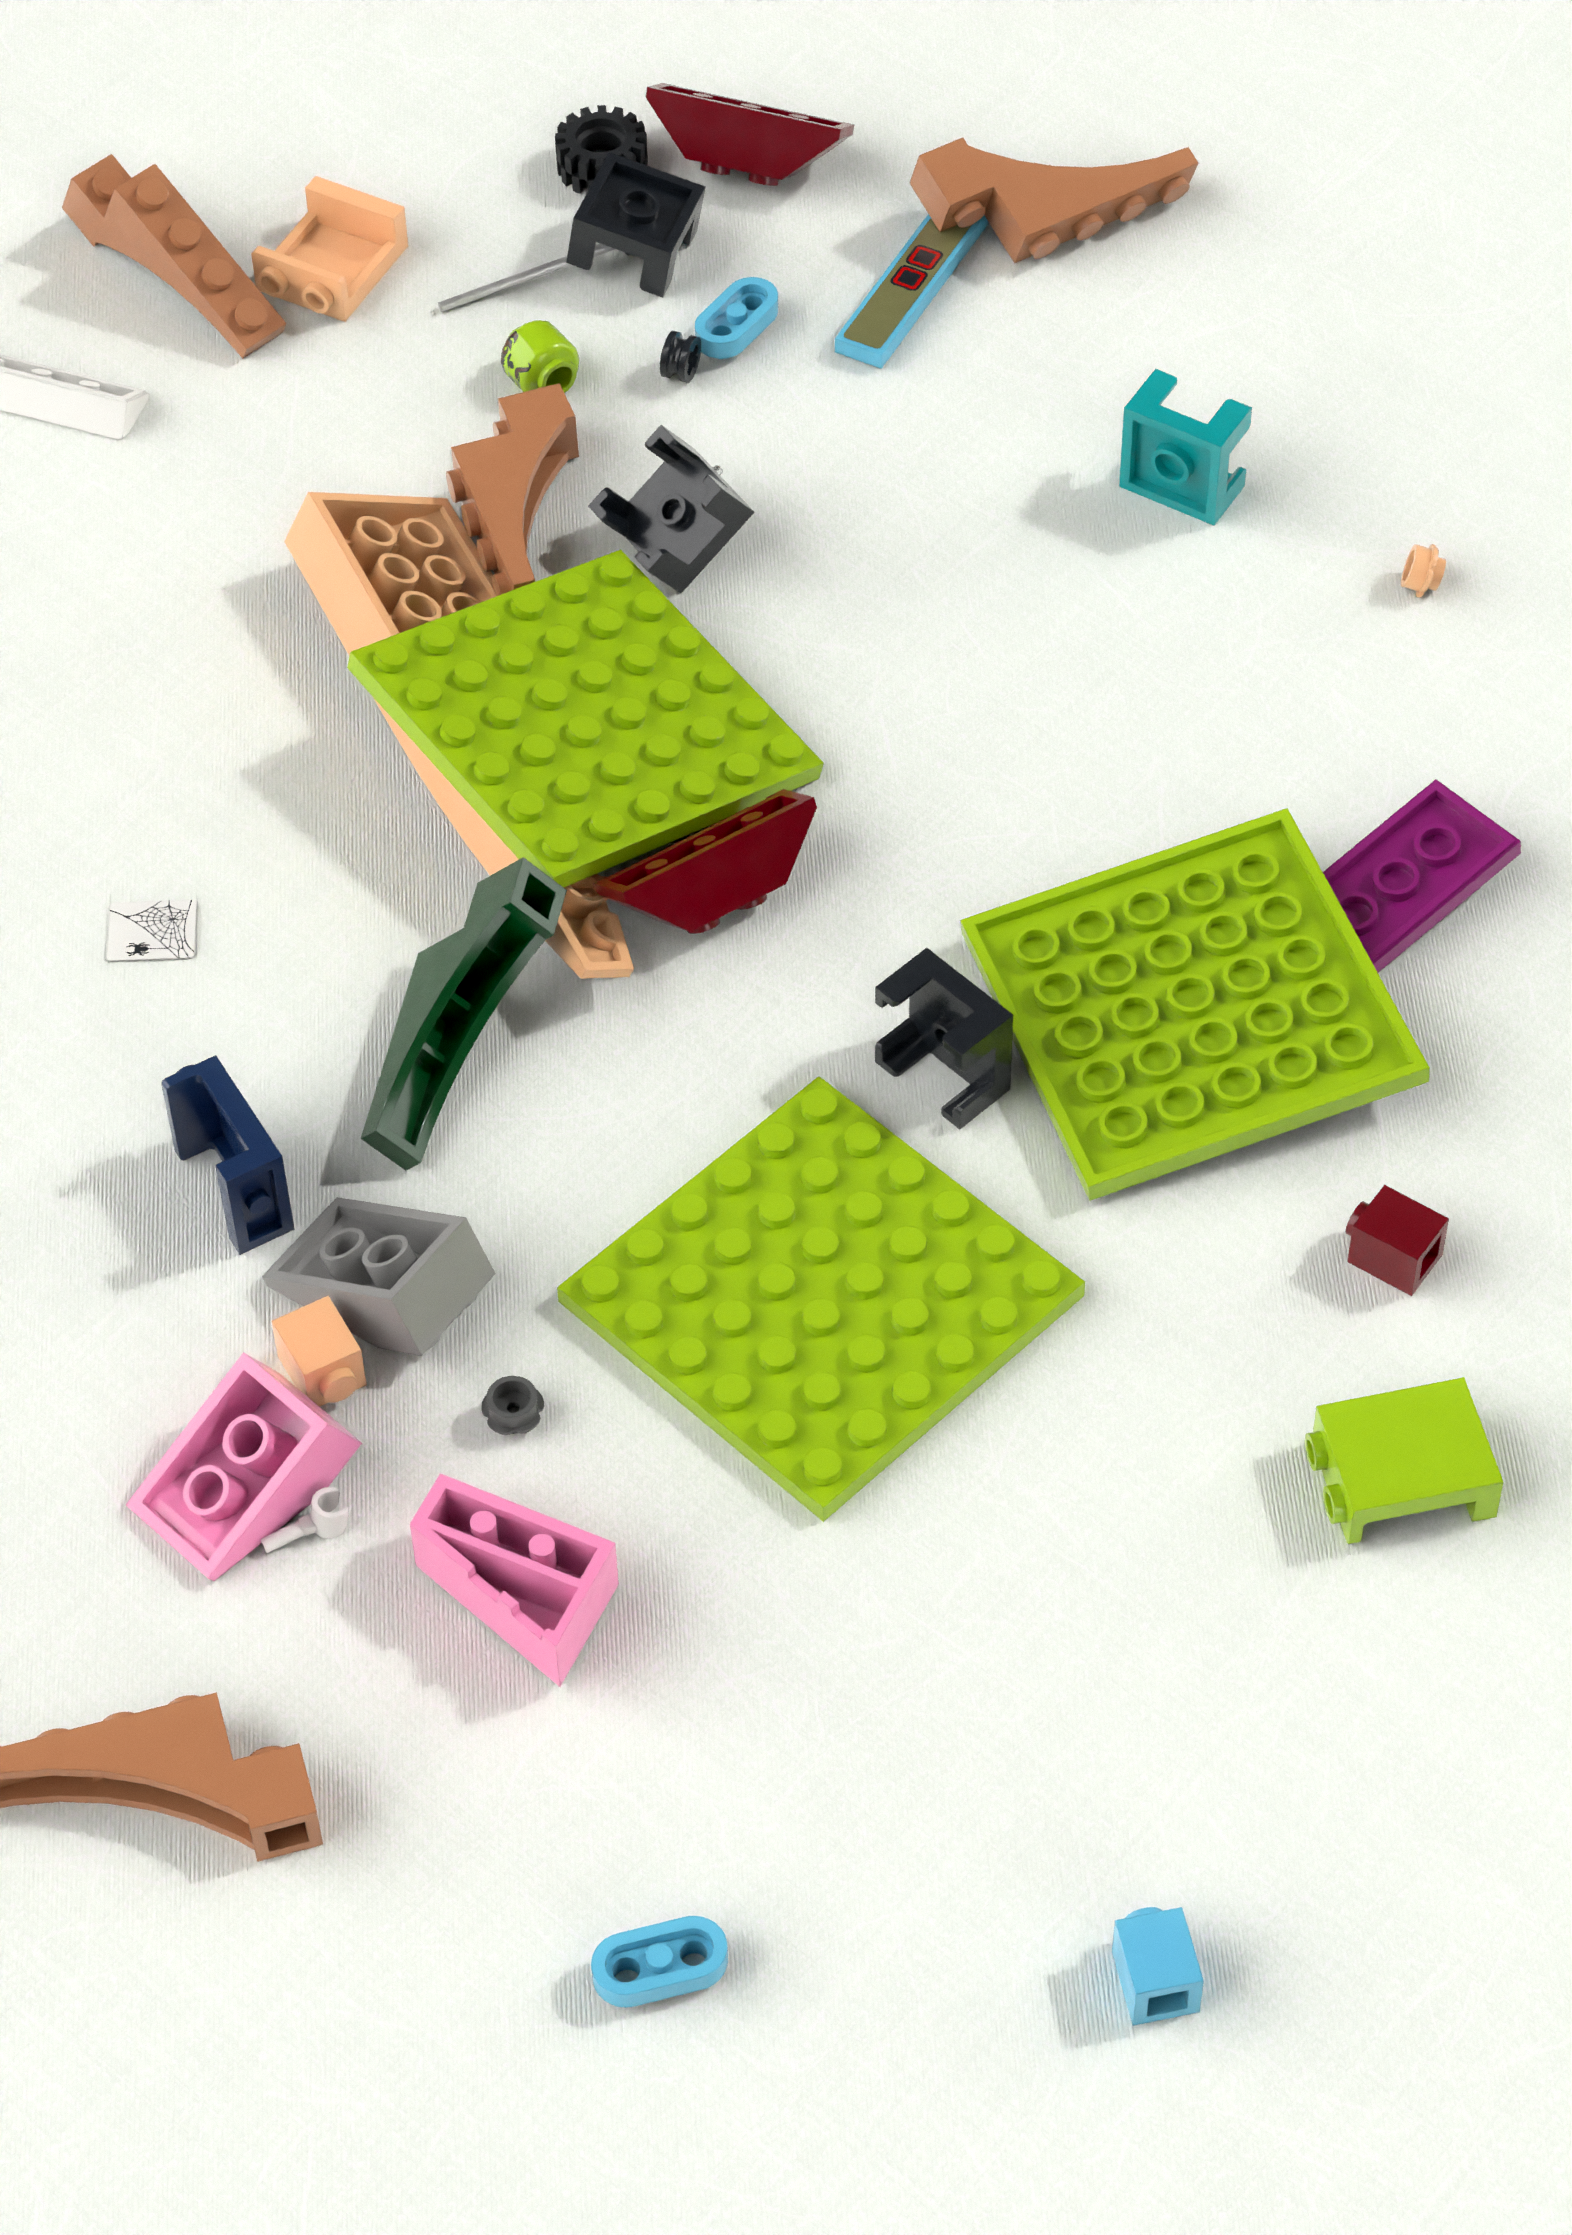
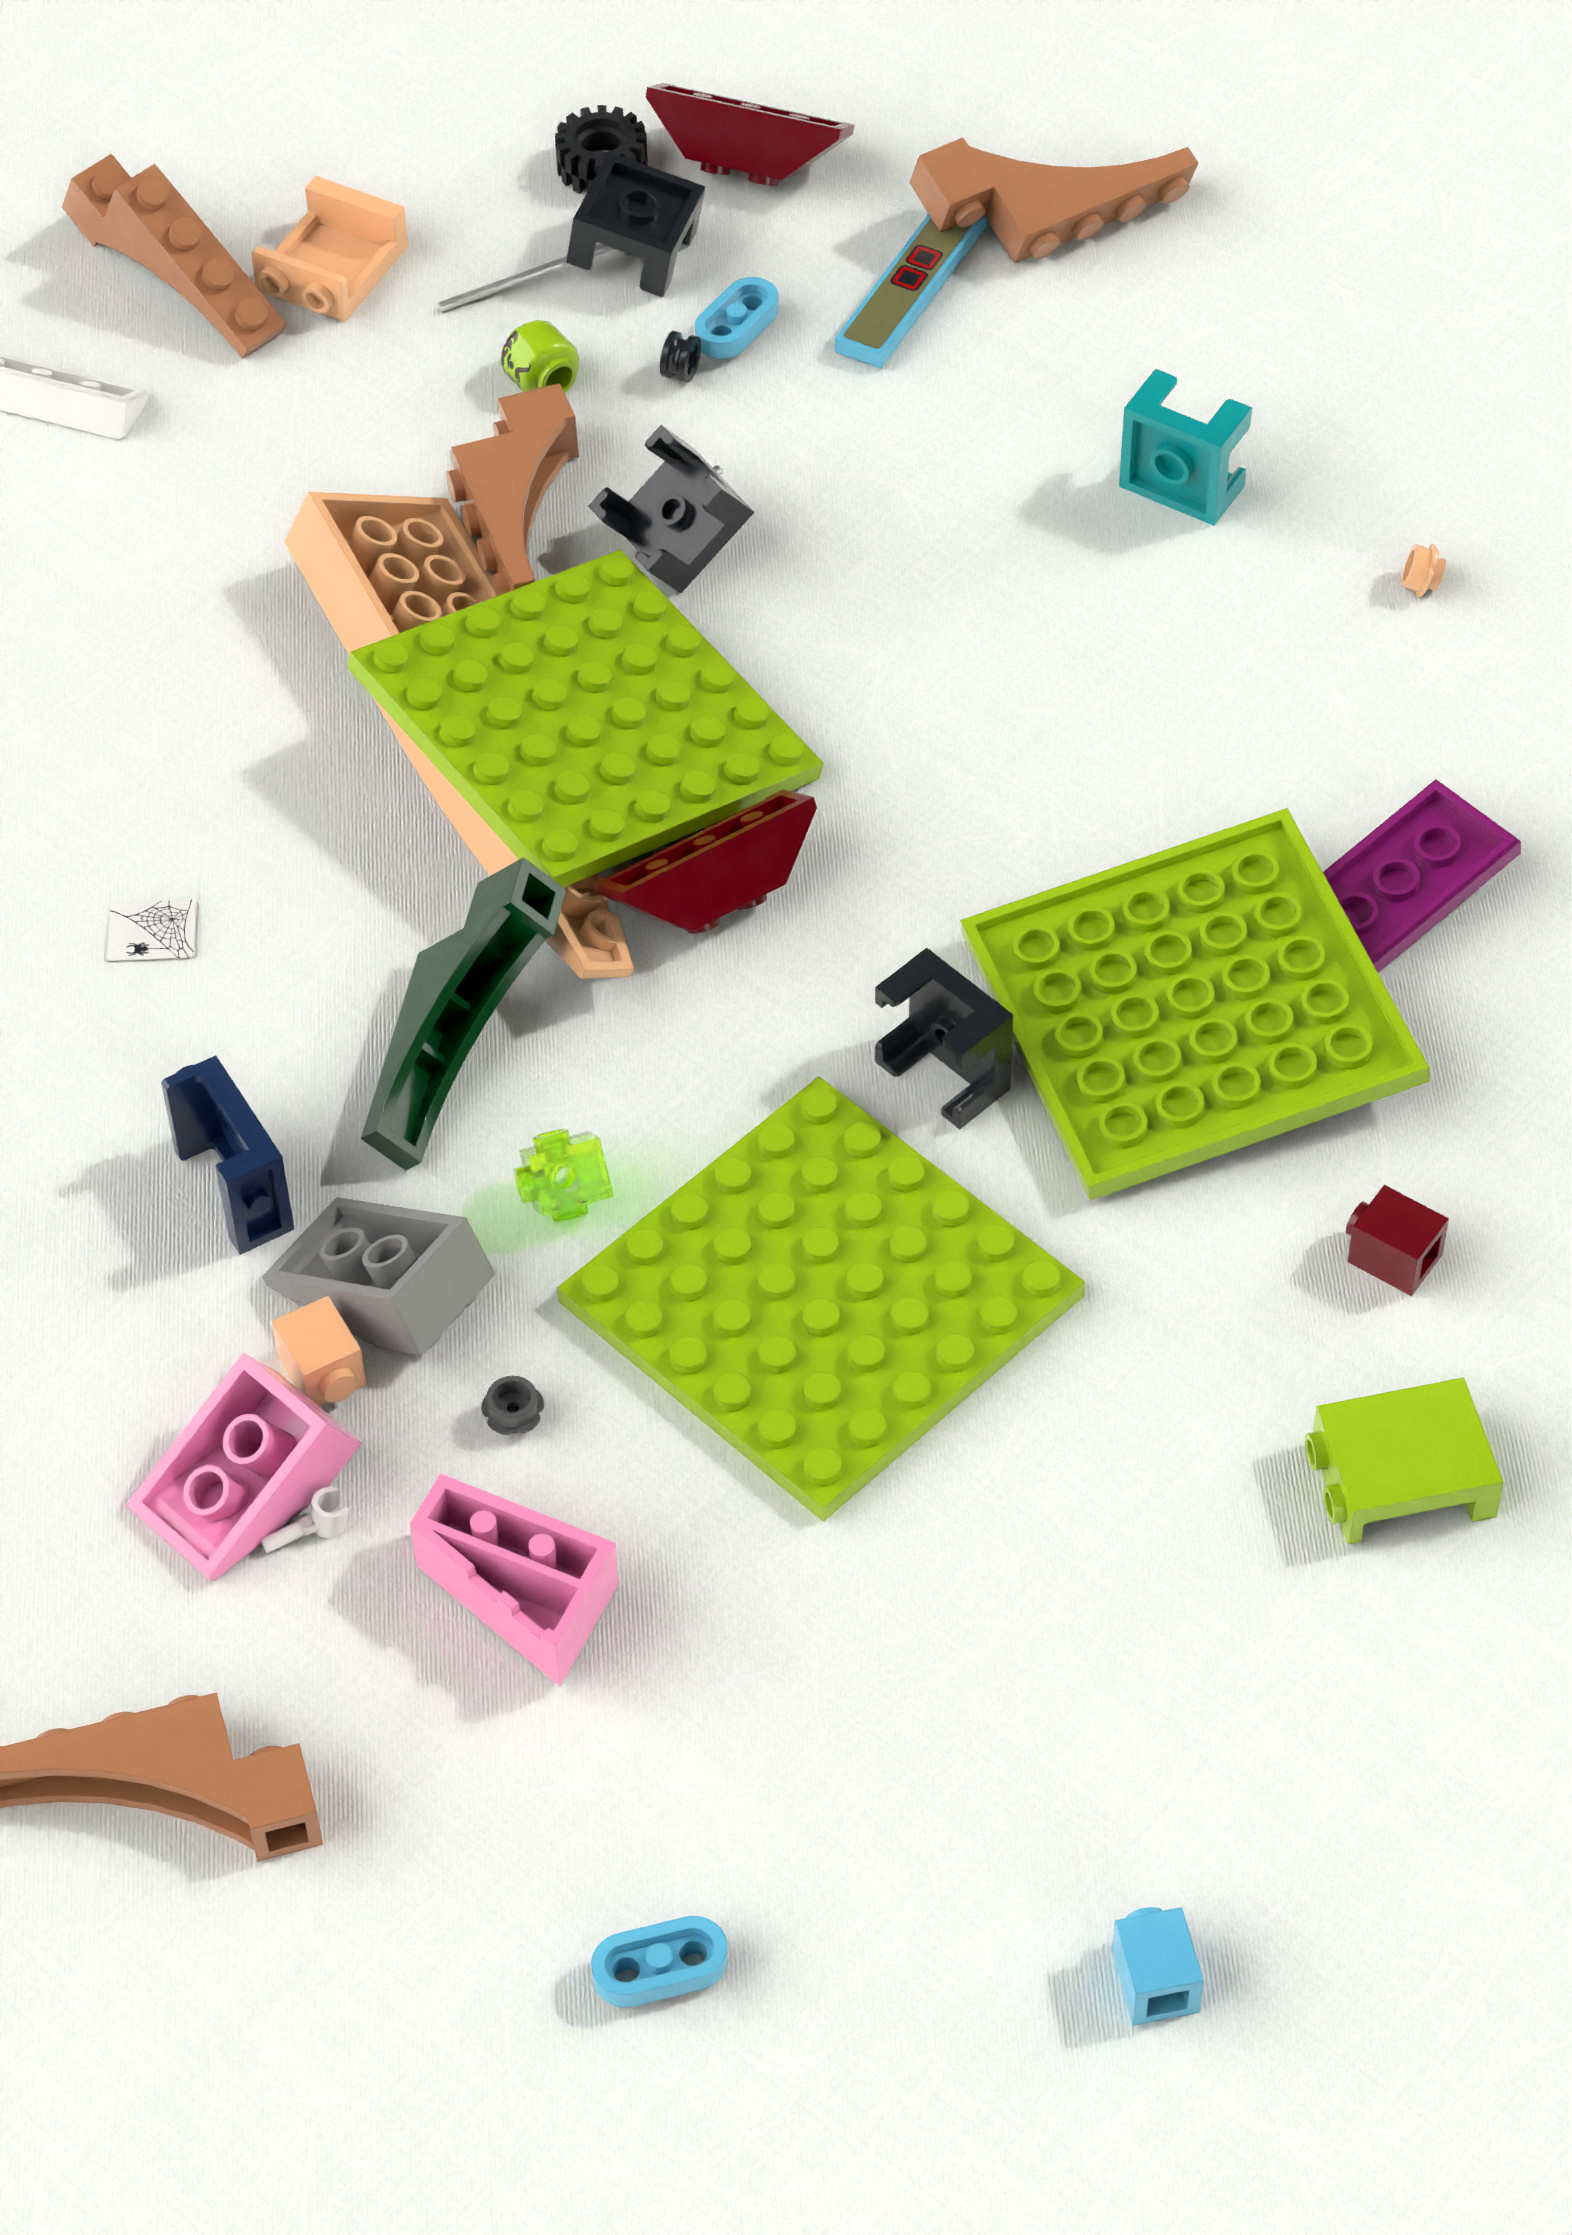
(584, 1179): none -> clear neon green brick

